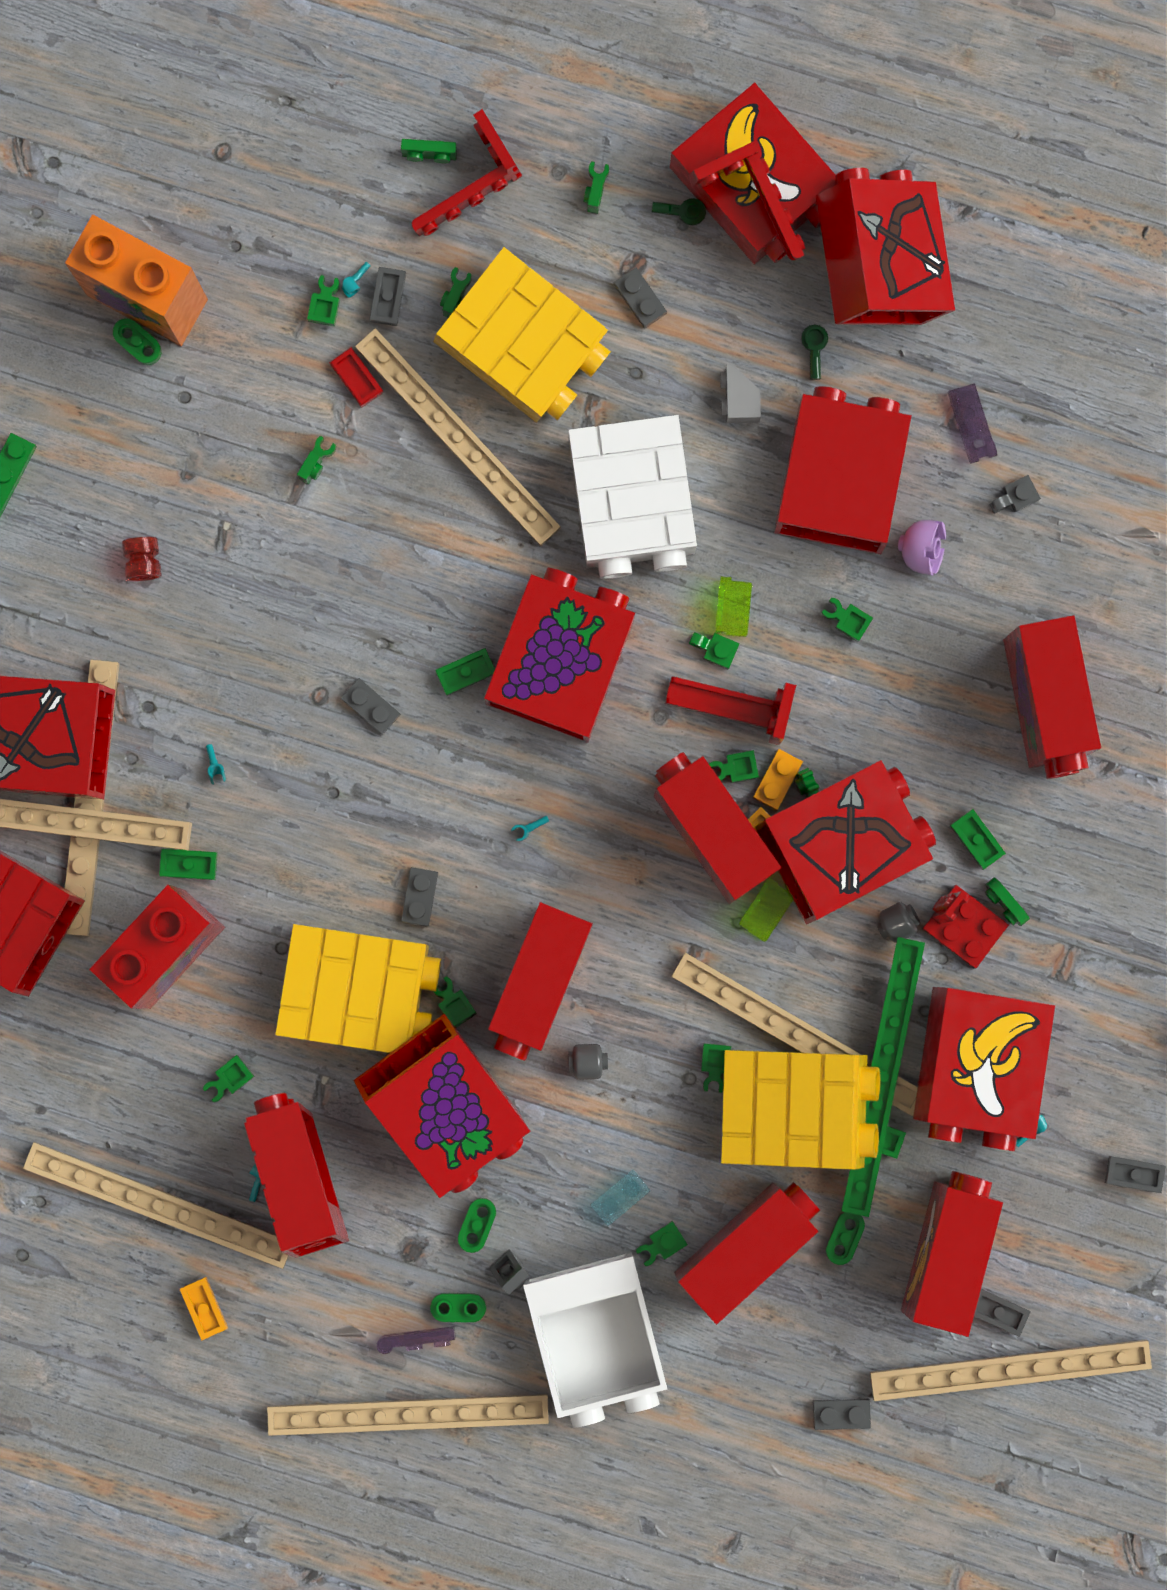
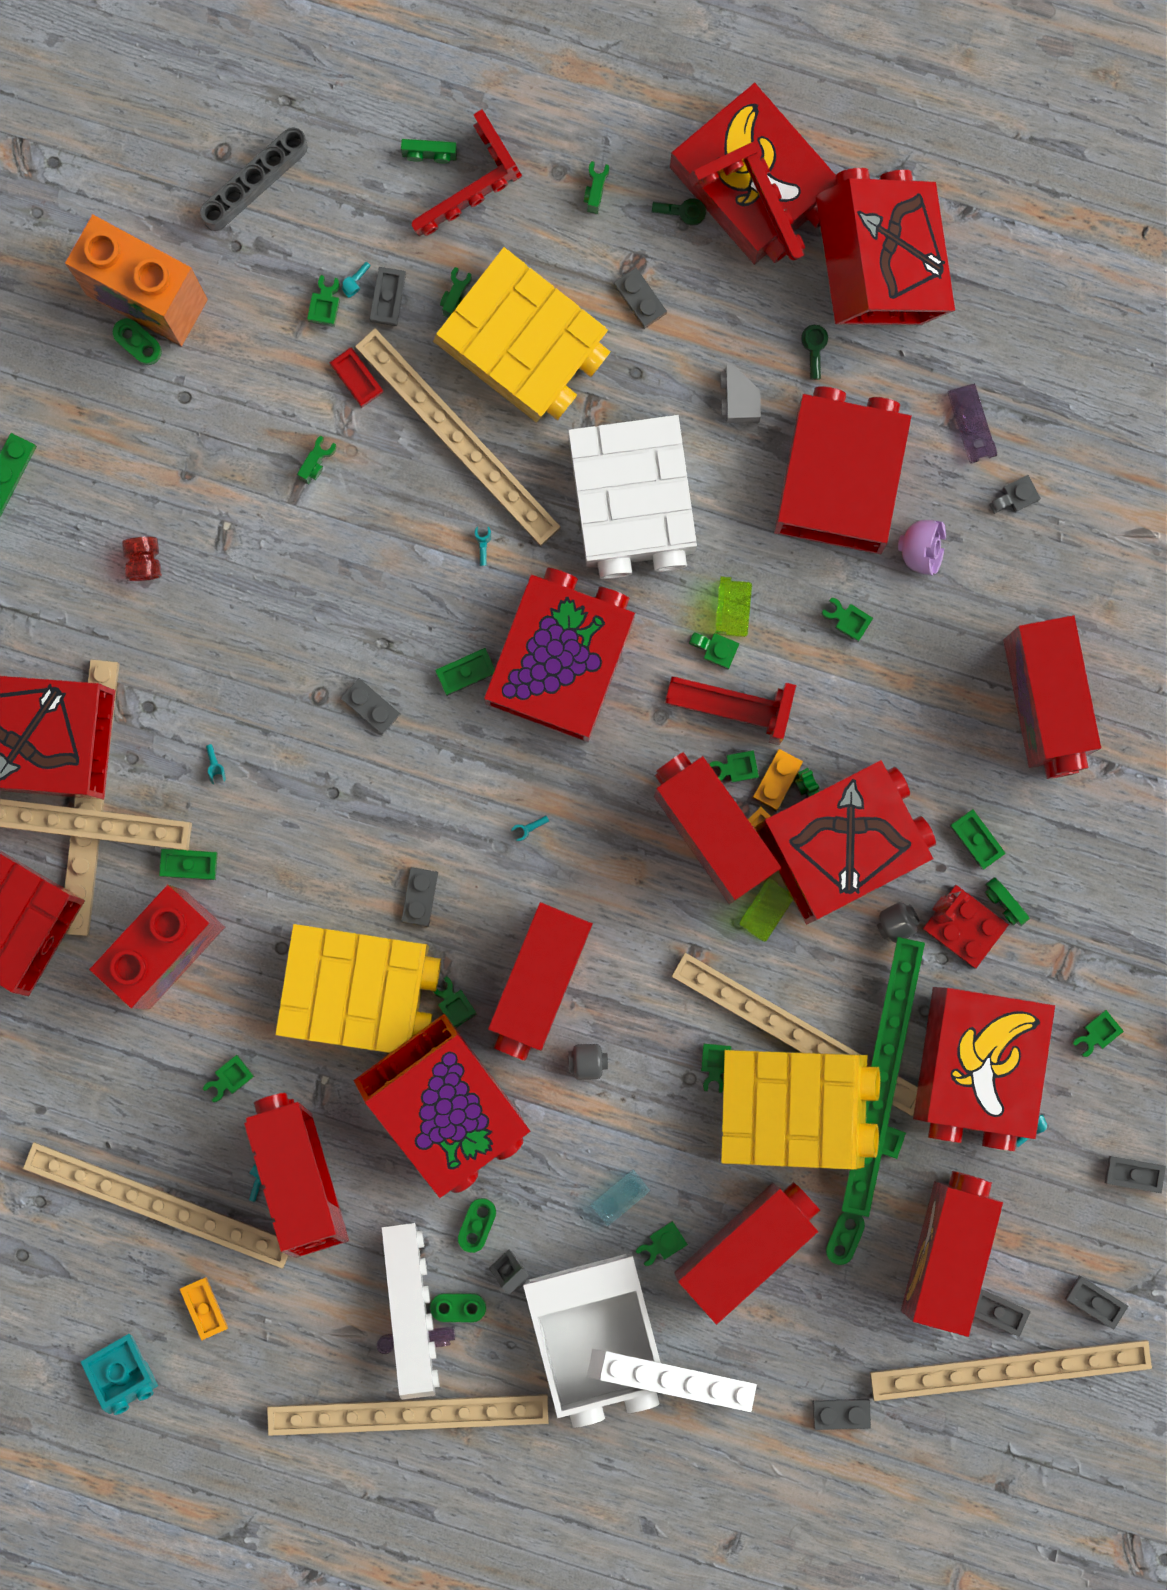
(119, 1375): none -> teal plate
(258, 166): none -> dark grey beam
(408, 1311): none -> white brick
(483, 546): none -> teal hand
(671, 1380): none -> white arch
(1096, 1302): none -> dark grey plate
(1100, 1031): none -> green plate

